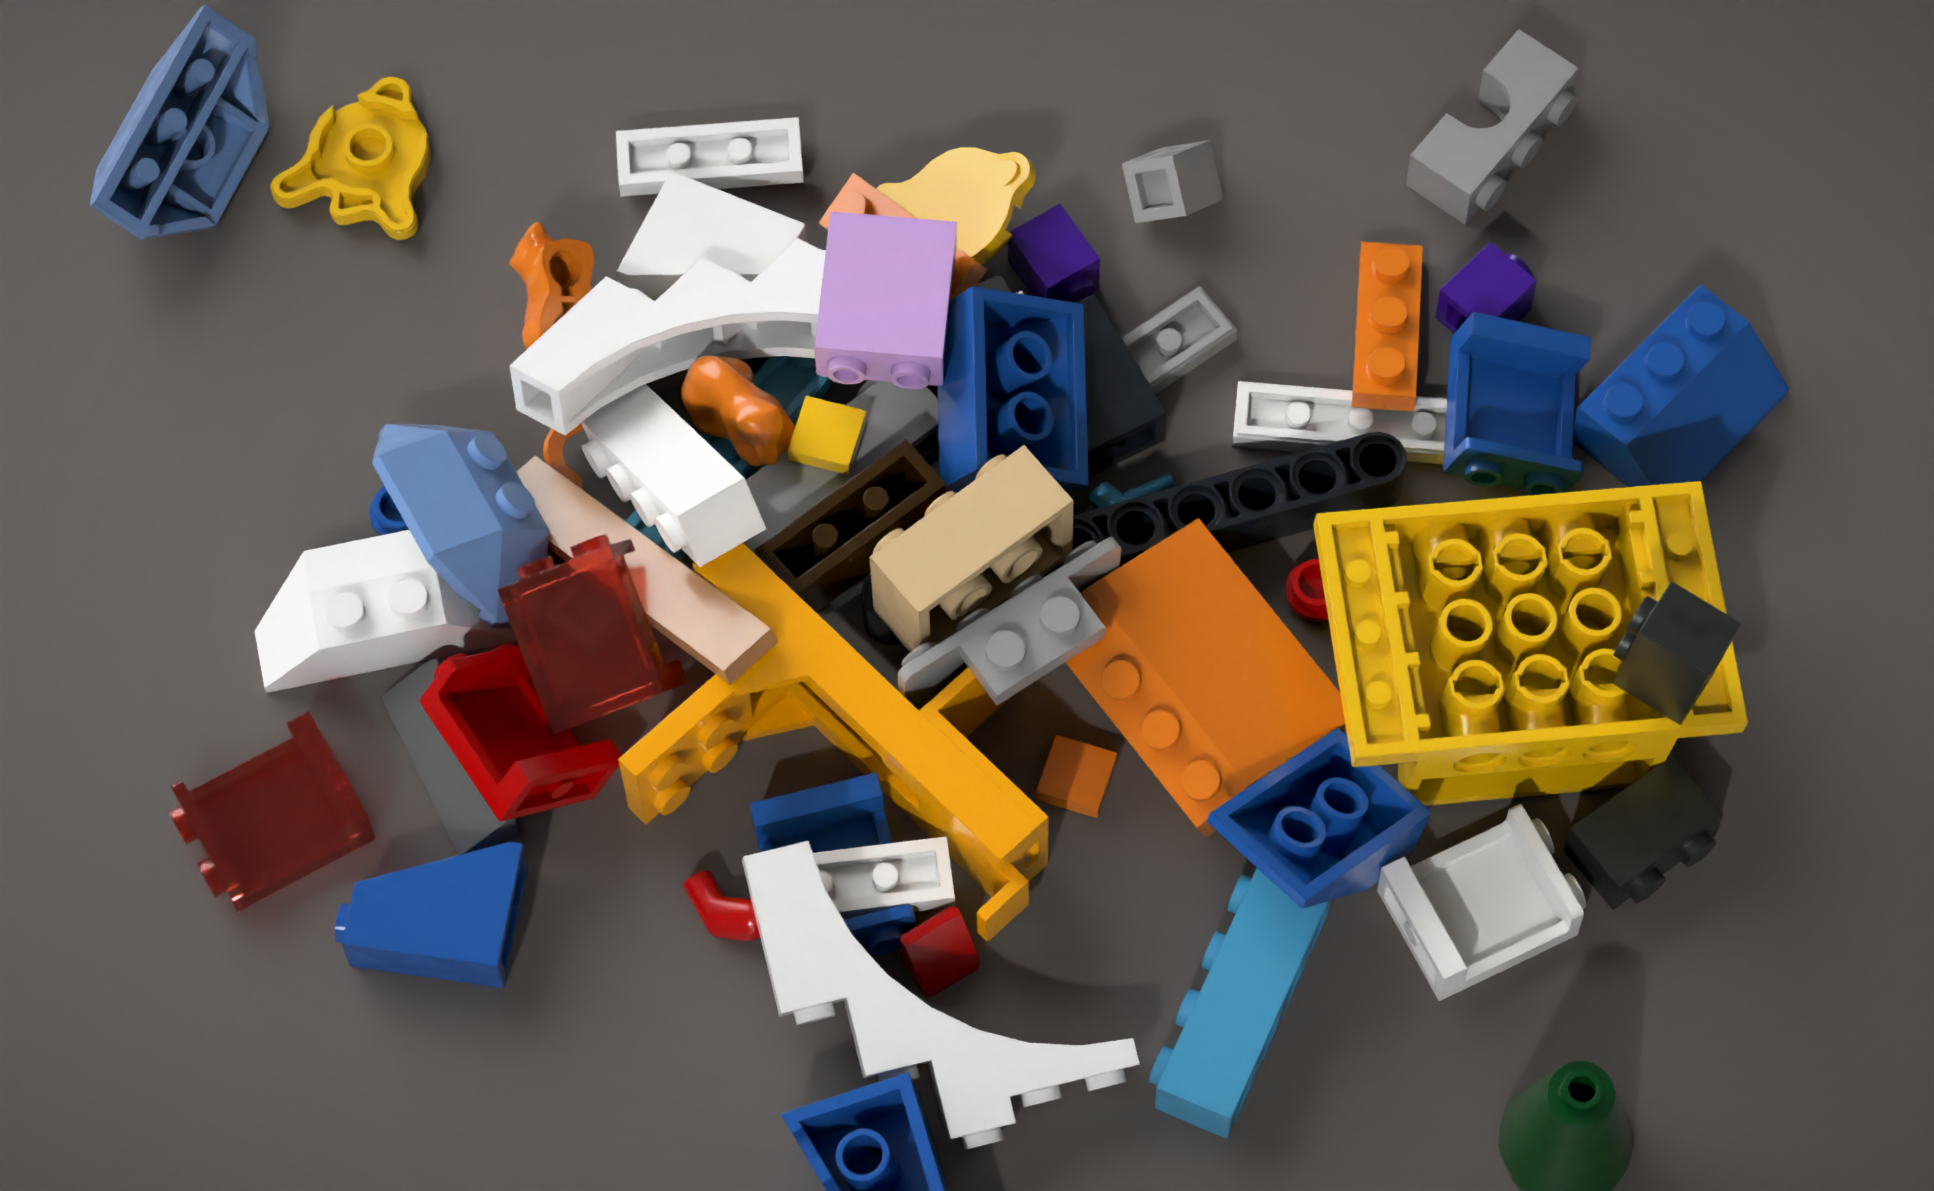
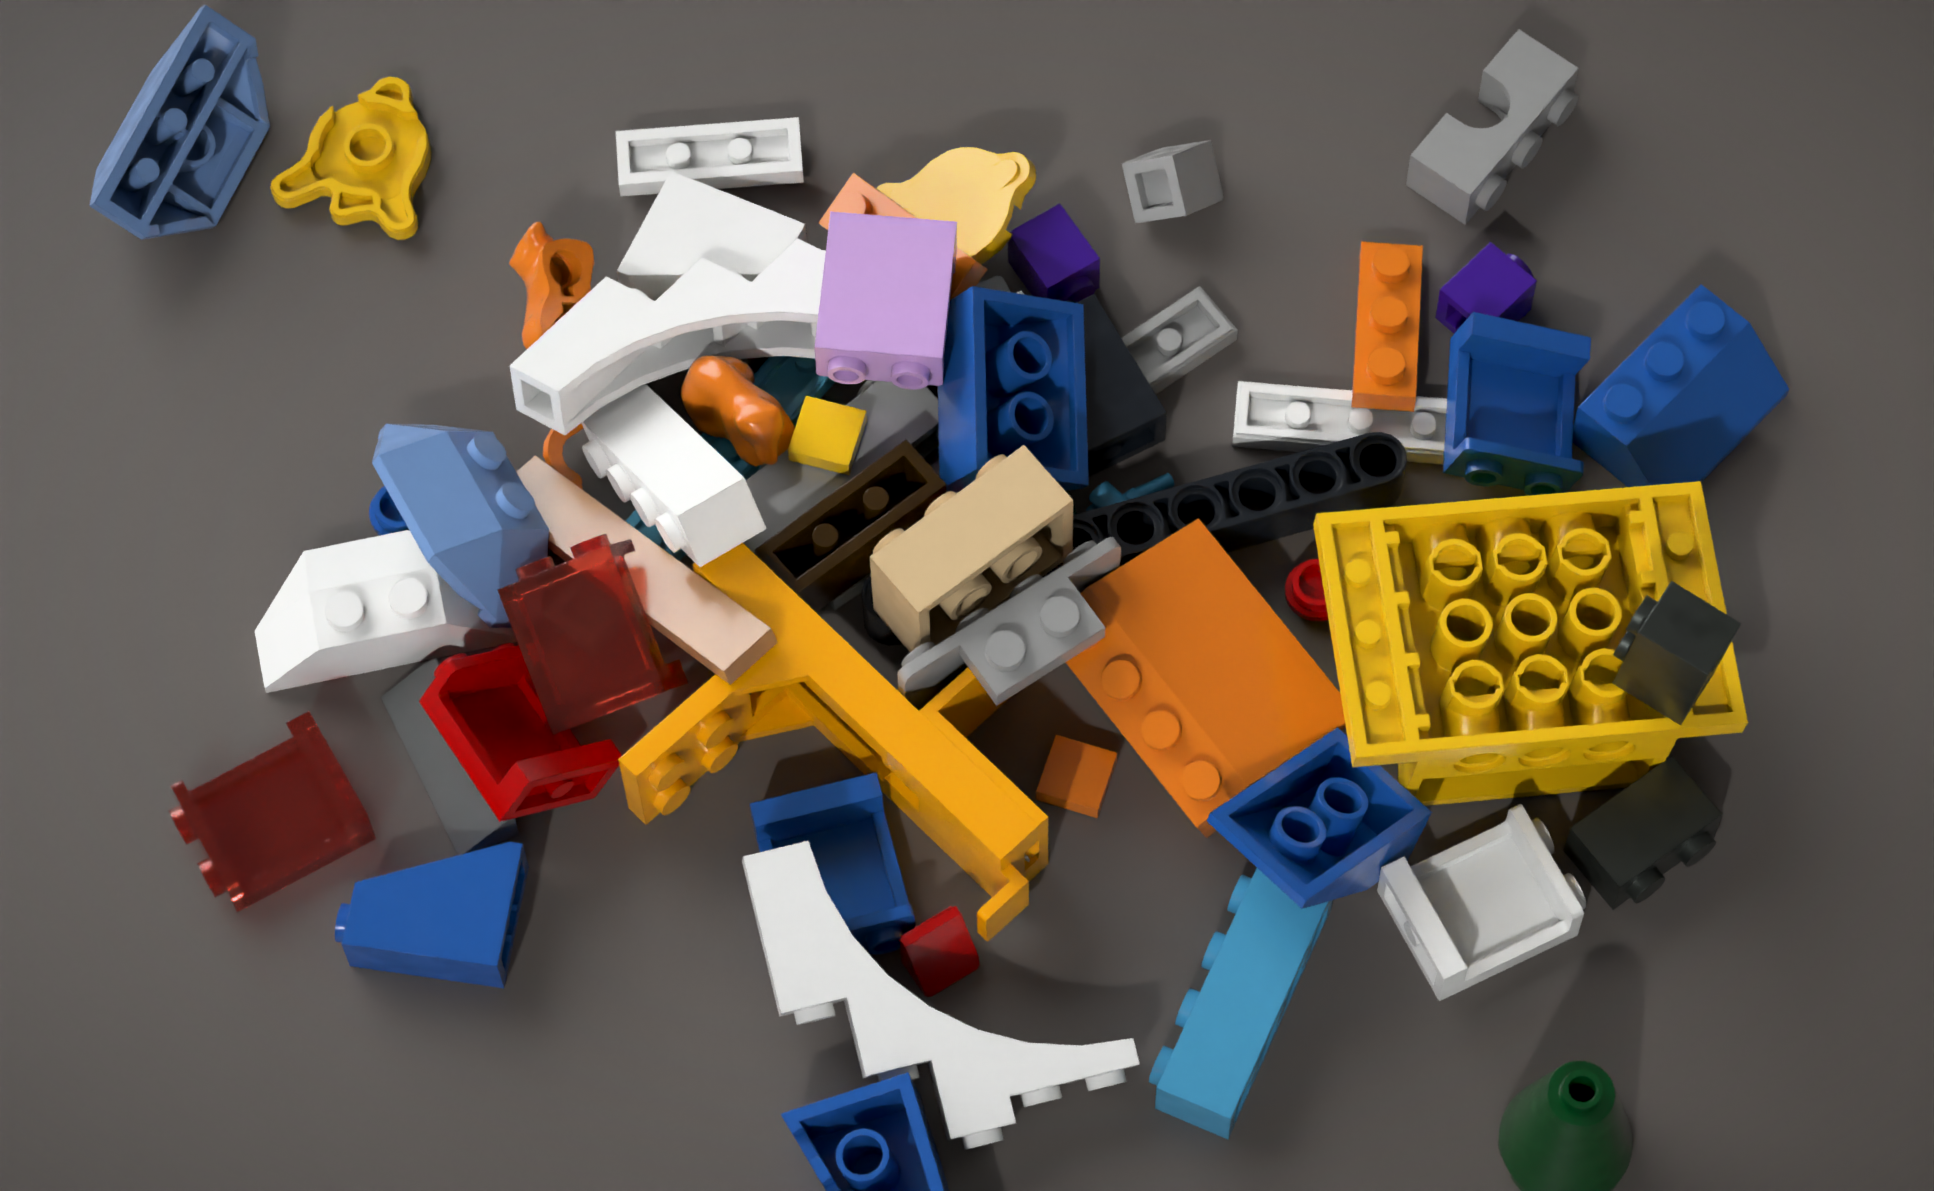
(720, 914): red arm -> none
(888, 876): white plate -> none

